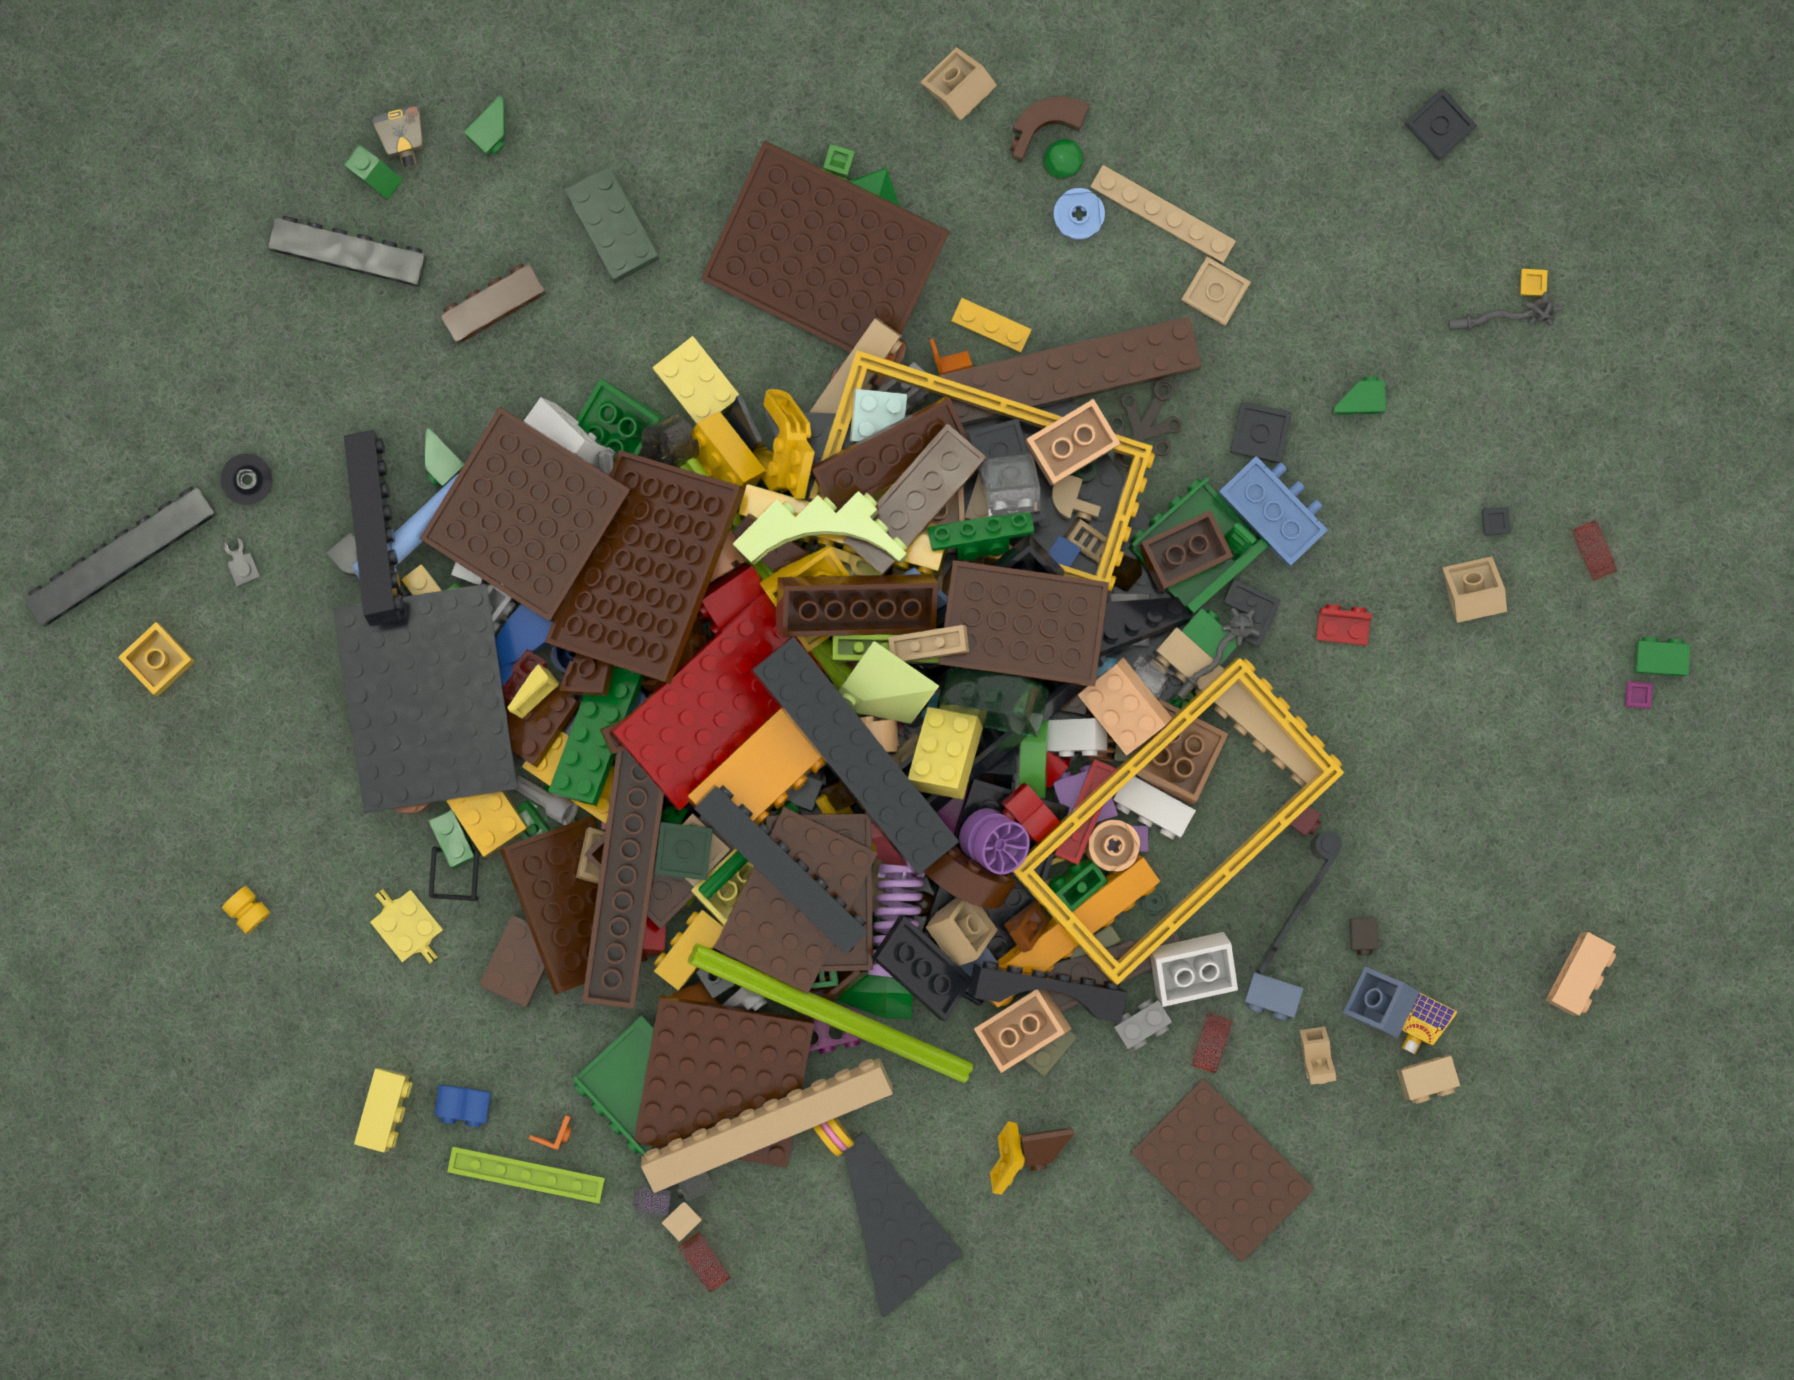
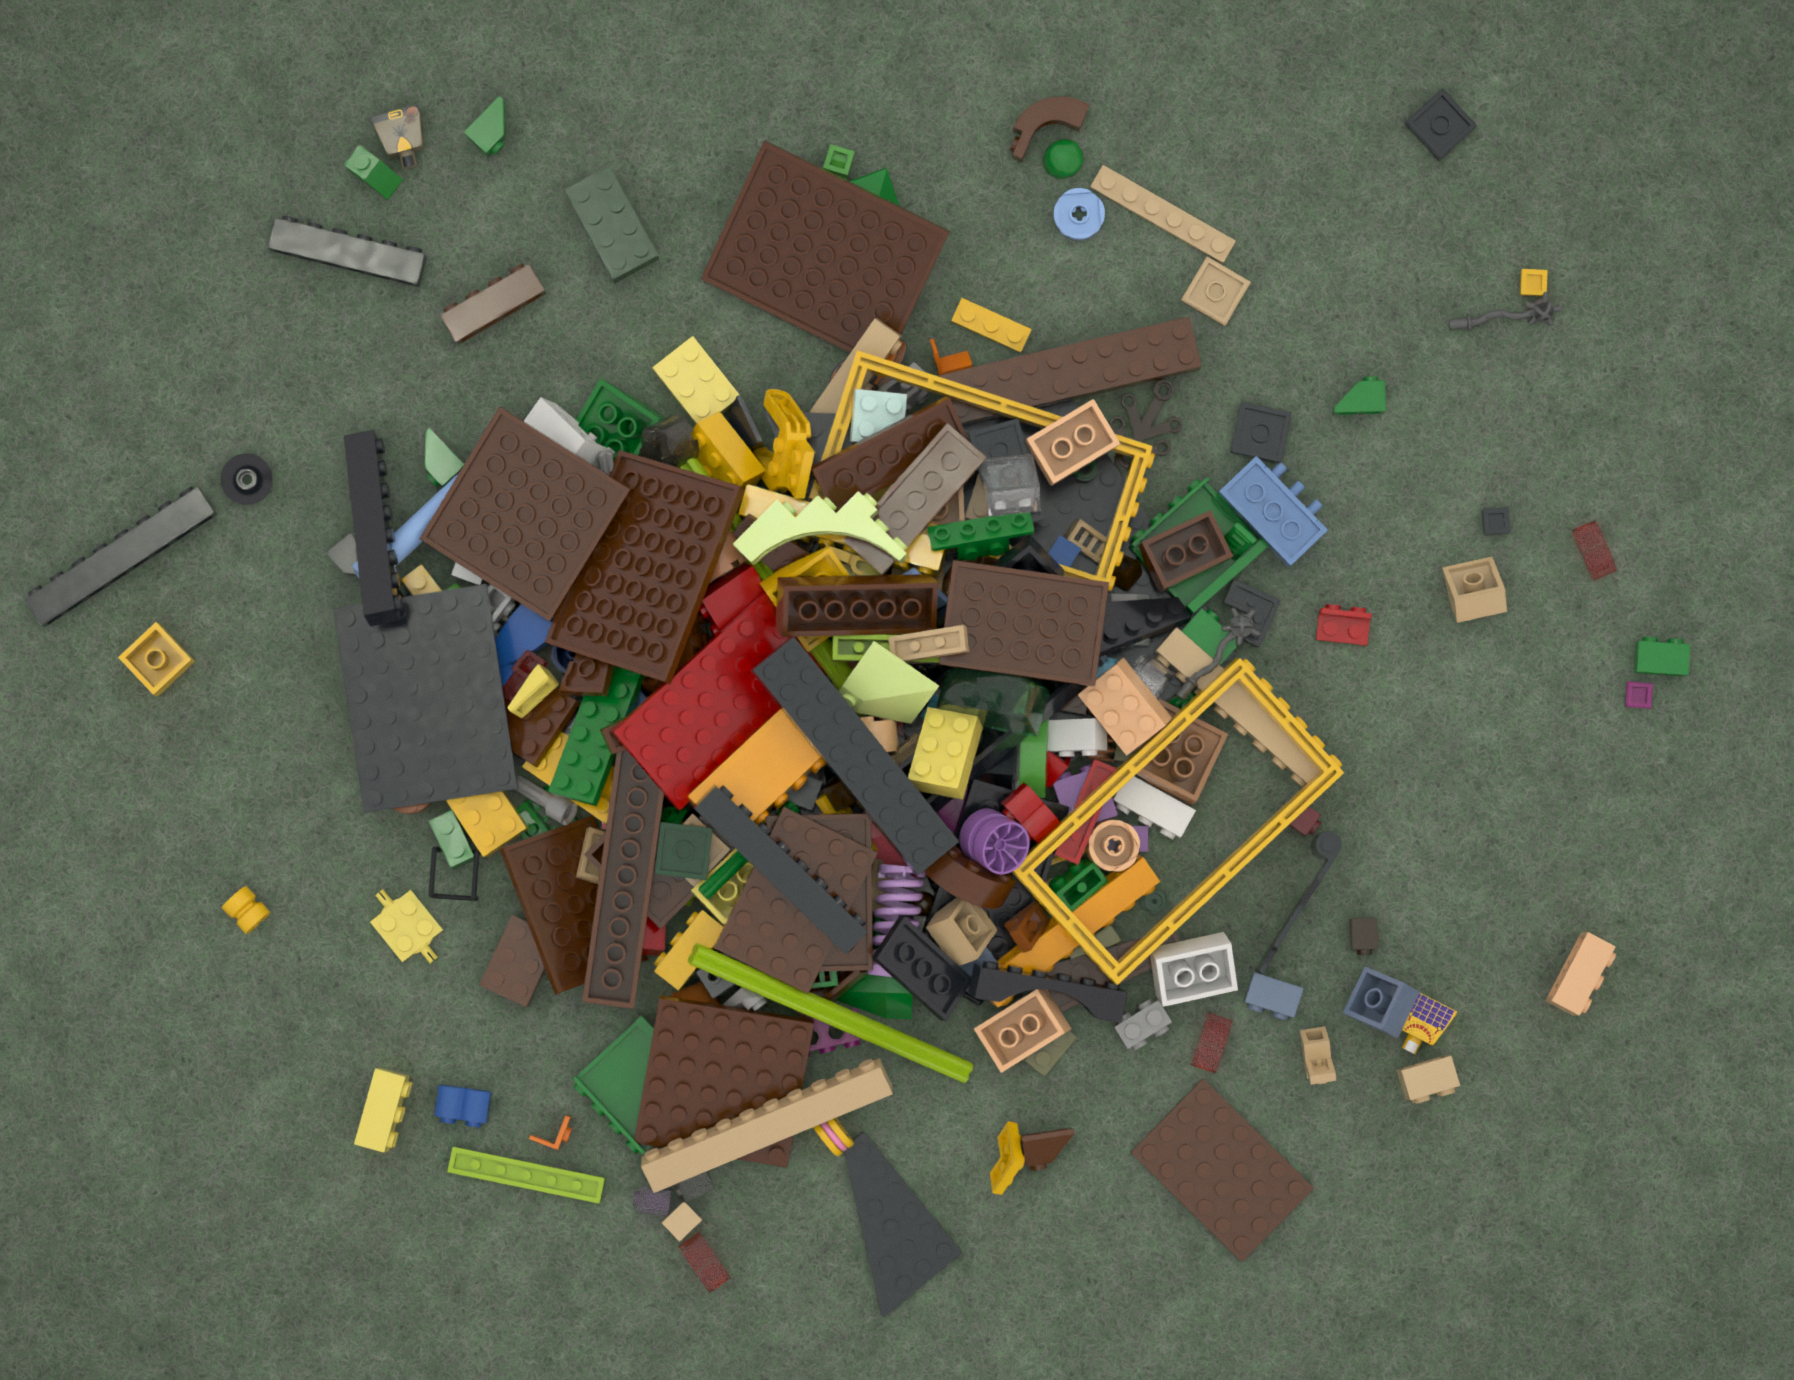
(242, 566): plate -> none
(959, 83): tan slope -> none
(1065, 500): tan brick -> none

